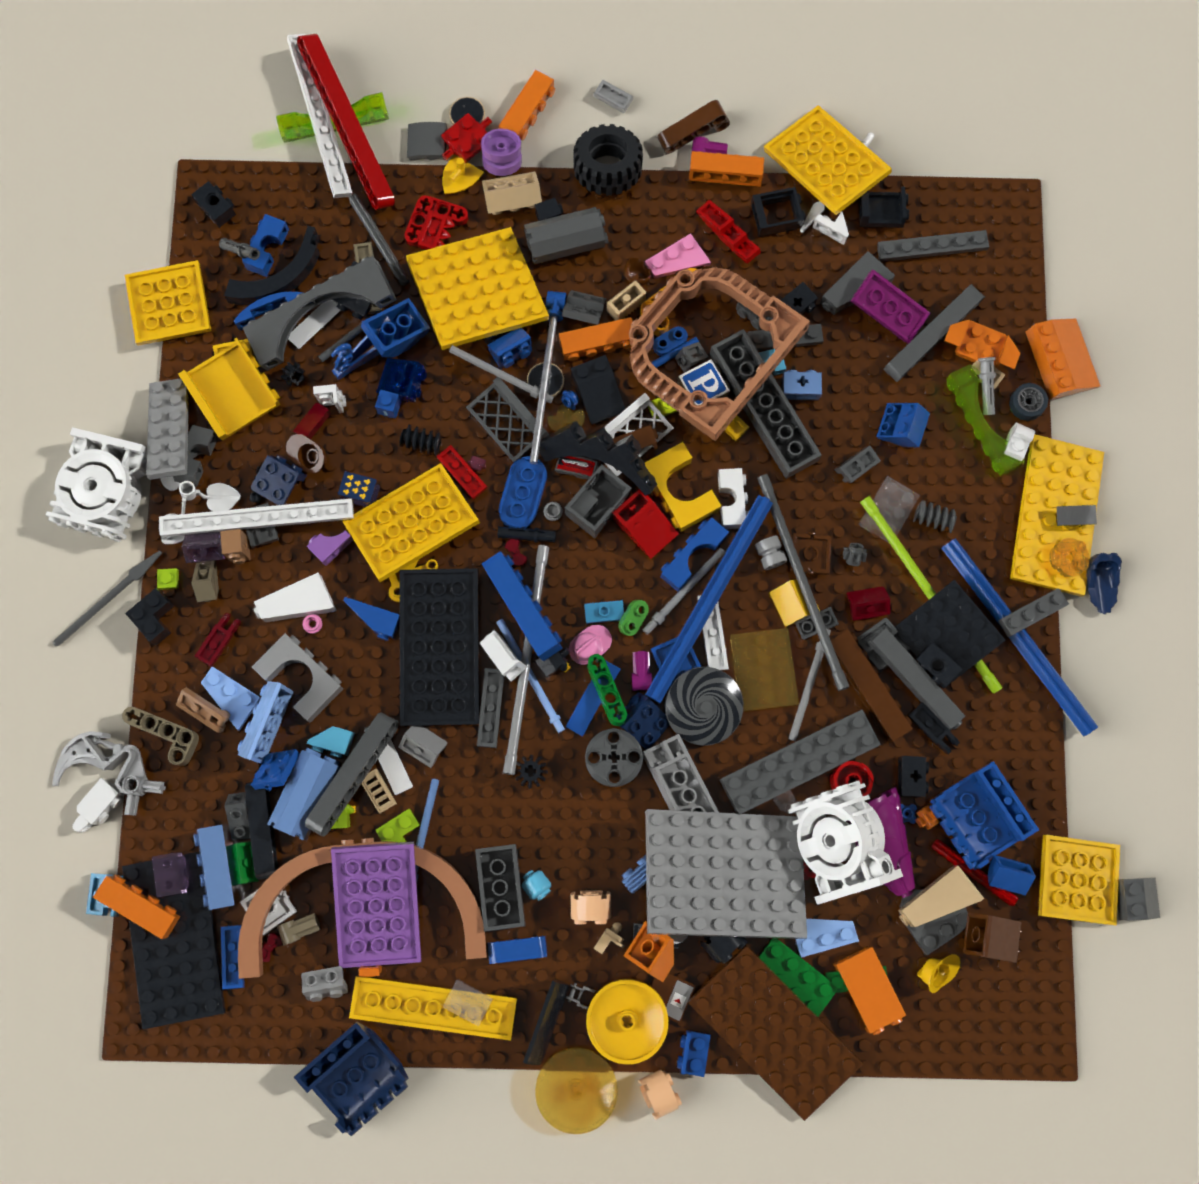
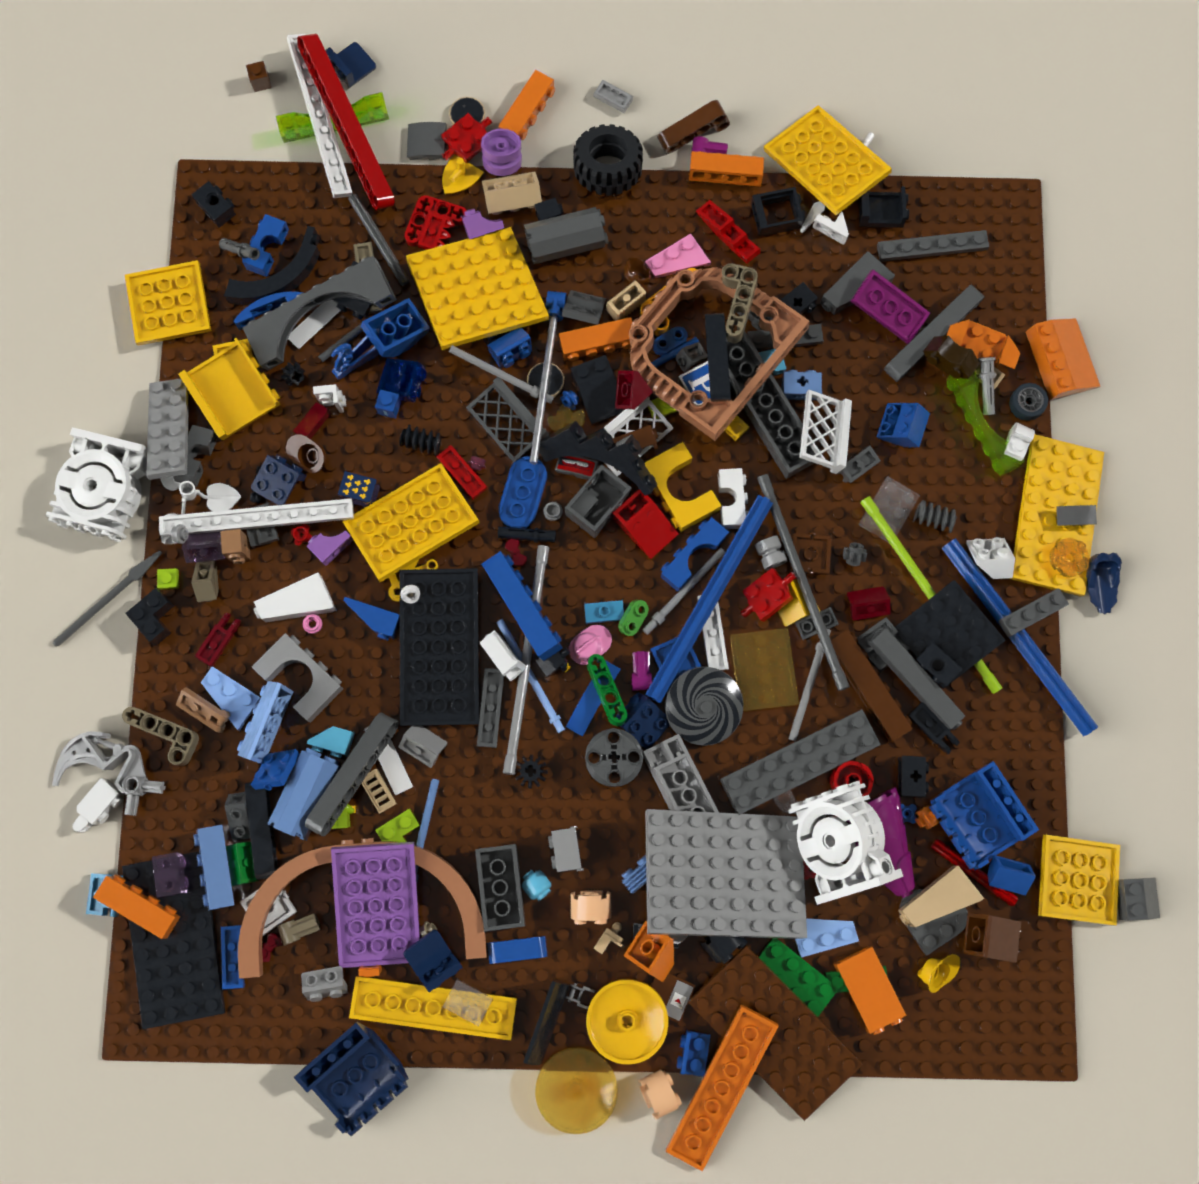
(179, 534): none -> light grey plate
(258, 76): none -> reddish brown brick
(304, 529): none -> red plate
(351, 63): none -> dark blue bracket
(413, 596): none -> white plate
(426, 928): none -> dark tan plate
(432, 960): none -> dark blue bracket
(477, 225): none -> medium lavender arch
(565, 850): none -> light grey brick
(631, 390): none -> dark red slope
(717, 357): none -> black beam
(722, 1087): none -> orange plate
(739, 305): none -> dark tan beam
(768, 594): none -> red plate
(838, 435): none -> white fence
(951, 357): none -> dark brown brick
(993, 556): none -> white slope

